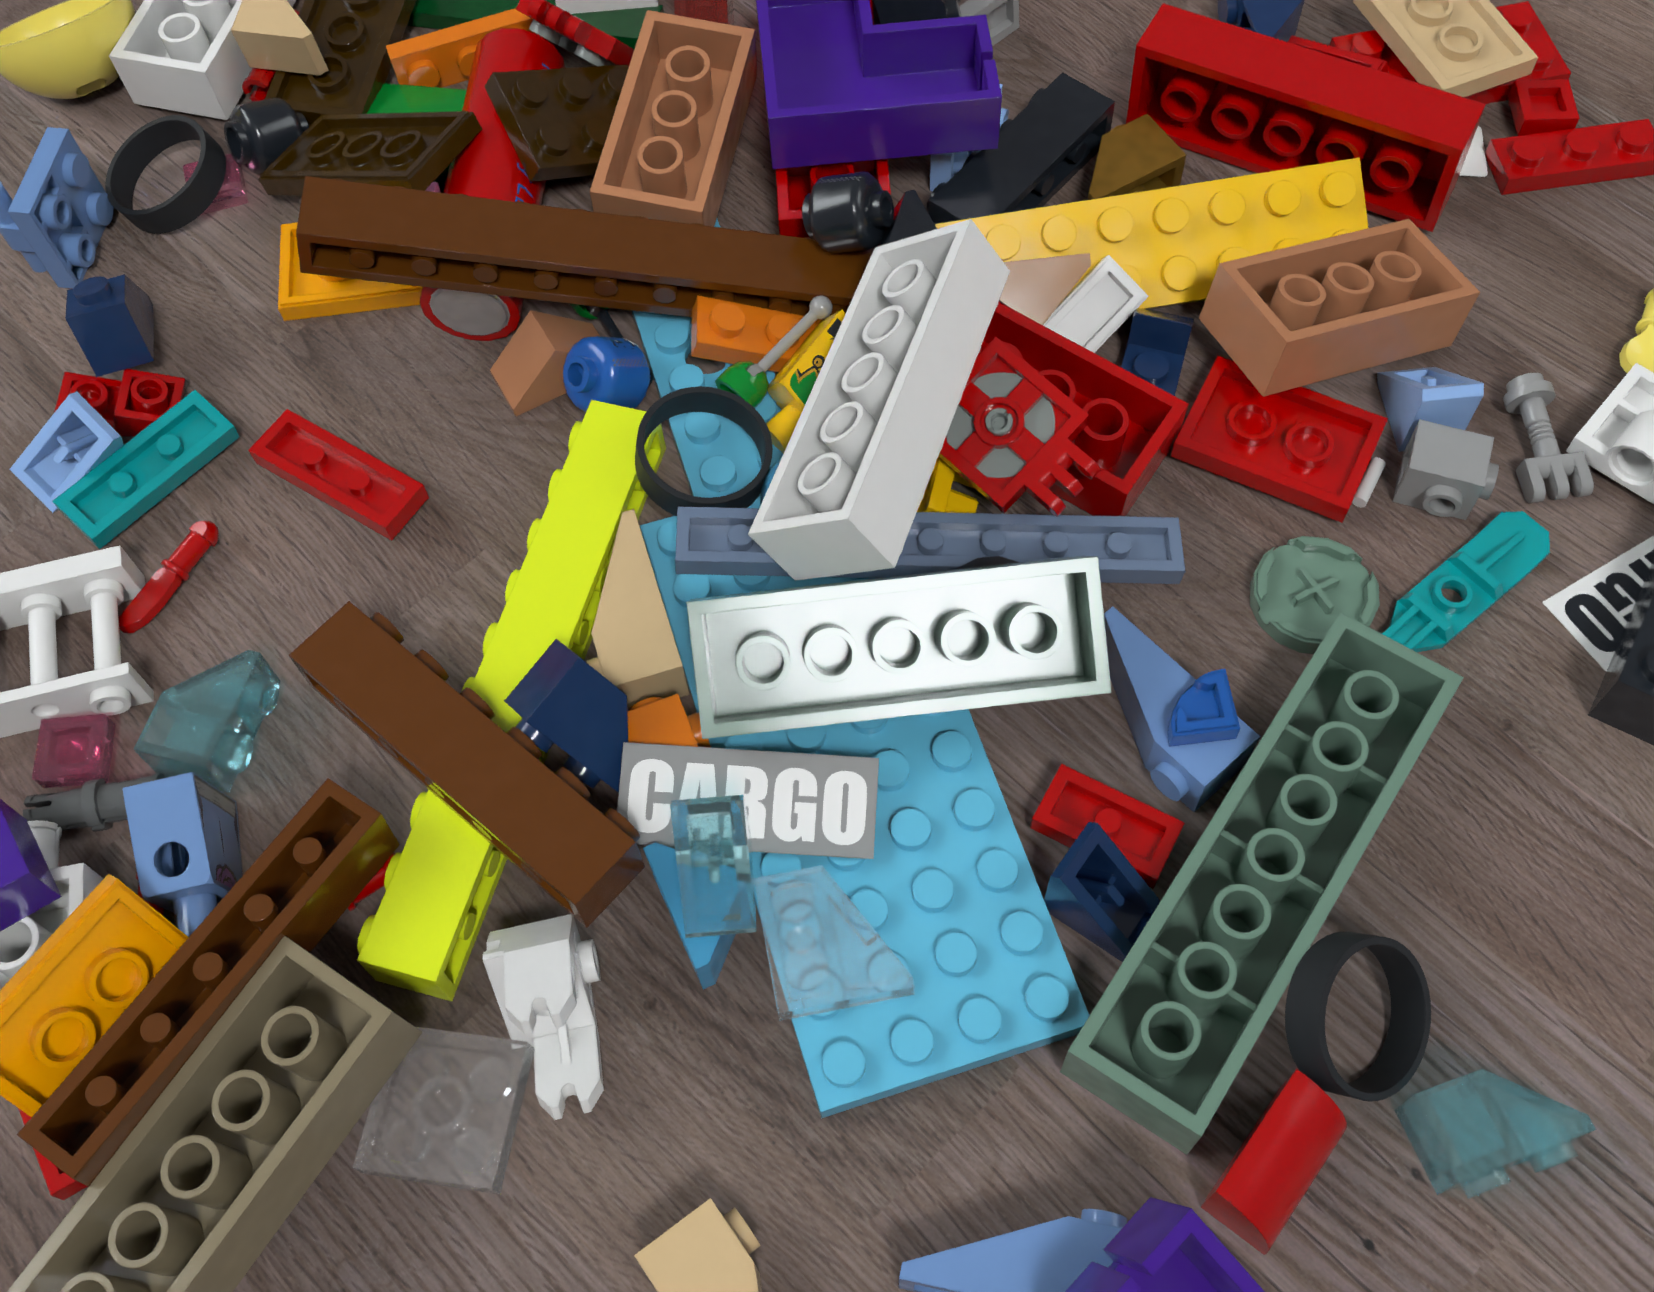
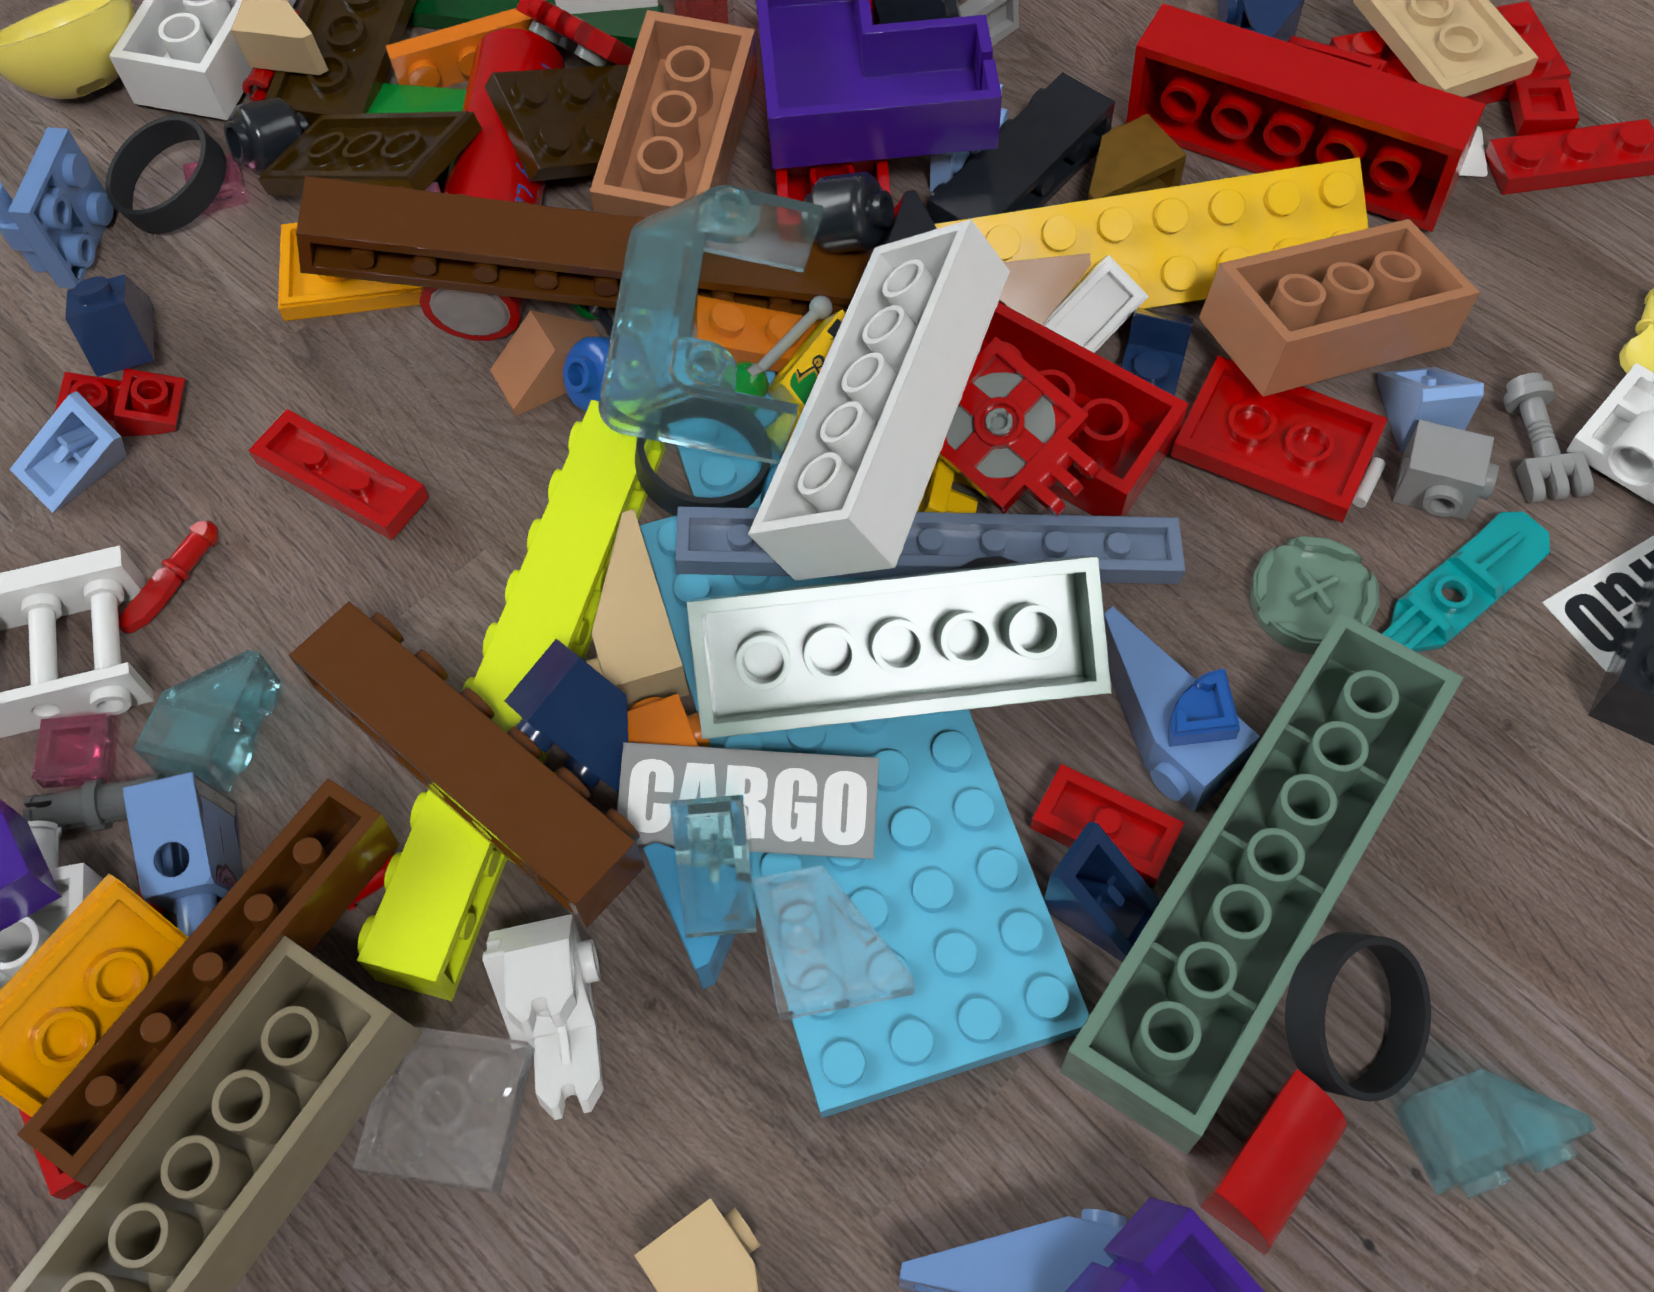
(146, 469): teal plate -> none
(680, 386): none -> clear light blue windscreen

